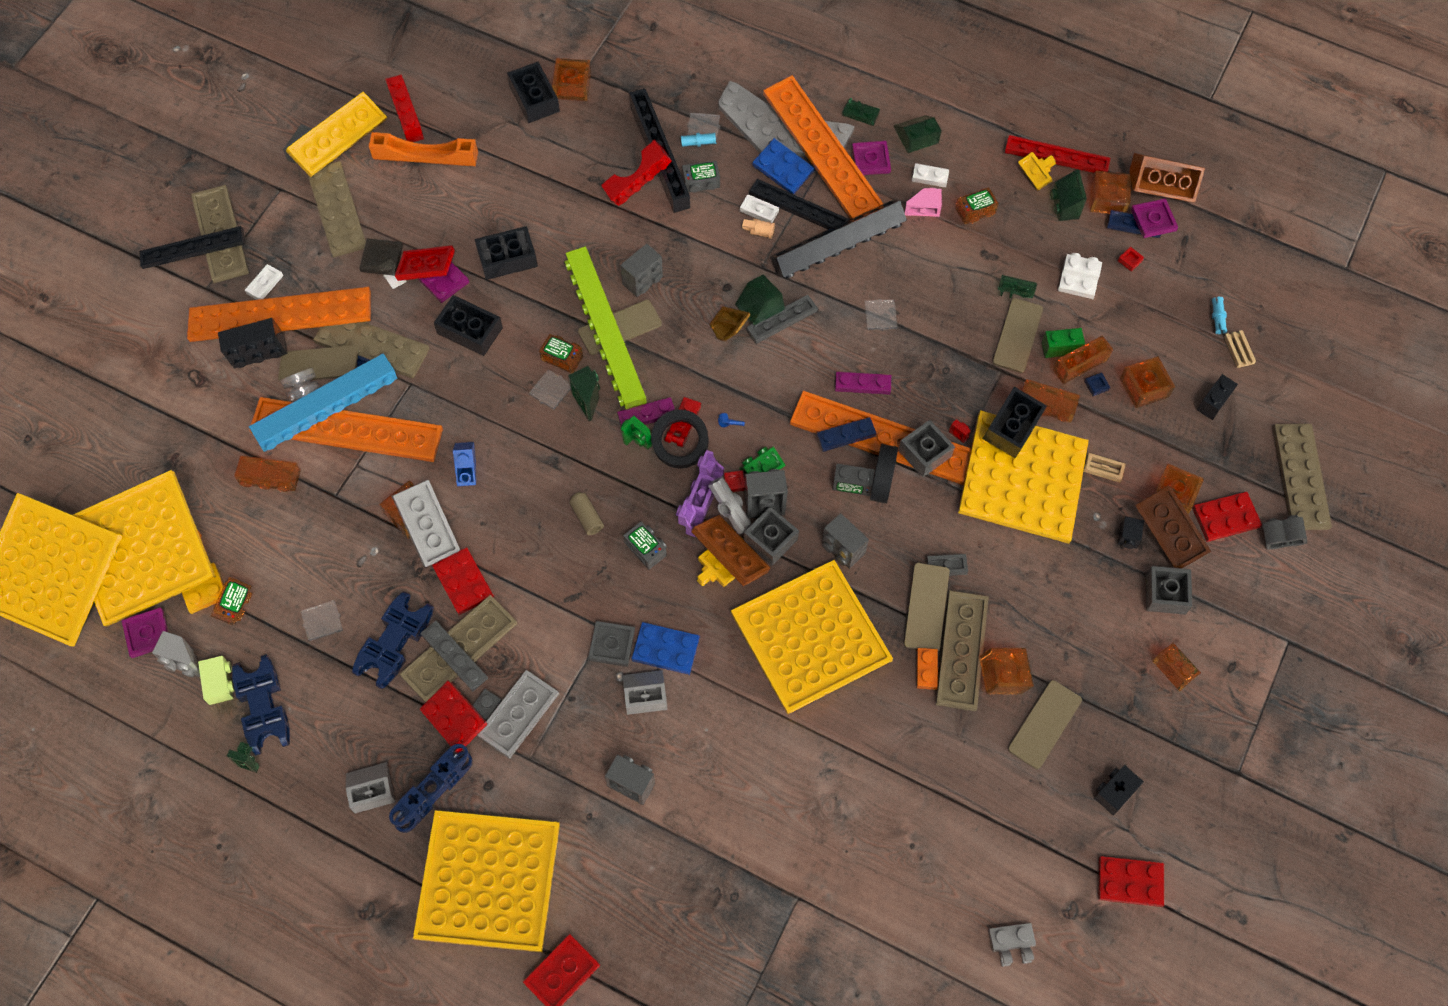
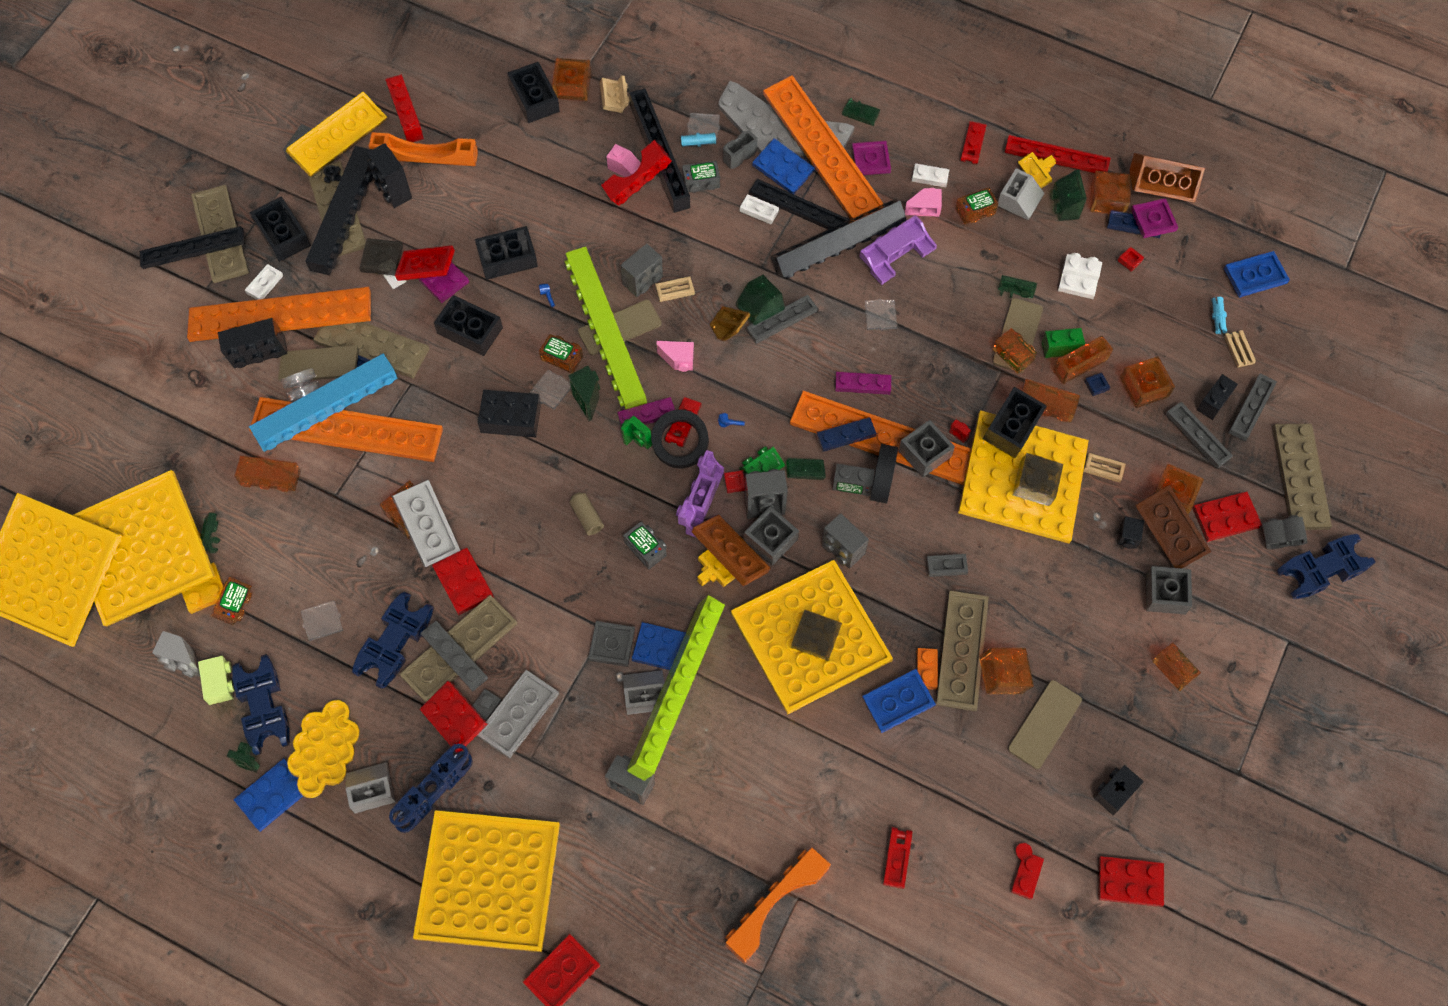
(144, 631): magenta plate -> none
(209, 526): none -> clear green plate
(269, 796): none -> blue plate
(280, 229): none -> black brick
(323, 748): none -> yellow plate
(329, 170): none -> black plate
(340, 213): none -> black brick
(388, 175): none -> black brick
(465, 463): blue slope -> none
(509, 413): none -> black brick
(545, 289): none -> blue hand
(614, 94): none -> tan bracket
(622, 161): none -> bright pink slope
(675, 689): none -> lime brick
(676, 291): none -> tan tile
(677, 354): none -> bright pink slope
(730, 505): light grey piece -> none
(740, 149): none -> dark grey brick
(759, 227): light nougat hinge -> none
(805, 469): none -> clear green plate
(806, 872): none -> orange arch
(816, 635): none -> clear smoke plate
(894, 245): none -> medium lavender bracket
(897, 858): none -> red plate
(899, 700): none -> blue plate
(918, 133): clear green slope -> none
(926, 606): dark tan piece -> none
(973, 142): none -> red plate
(1010, 938): light grey plate -> none
(1015, 350): none -> clear orange brick
(1021, 194): none -> light grey slope
(1027, 872): none -> red hinge
(1038, 479): none -> clear smoke brick
(1199, 435): none -> dark grey plate
(1252, 407): none -> dark grey plate
(1256, 274): none -> blue plate
(1338, 560): none -> dark blue piece

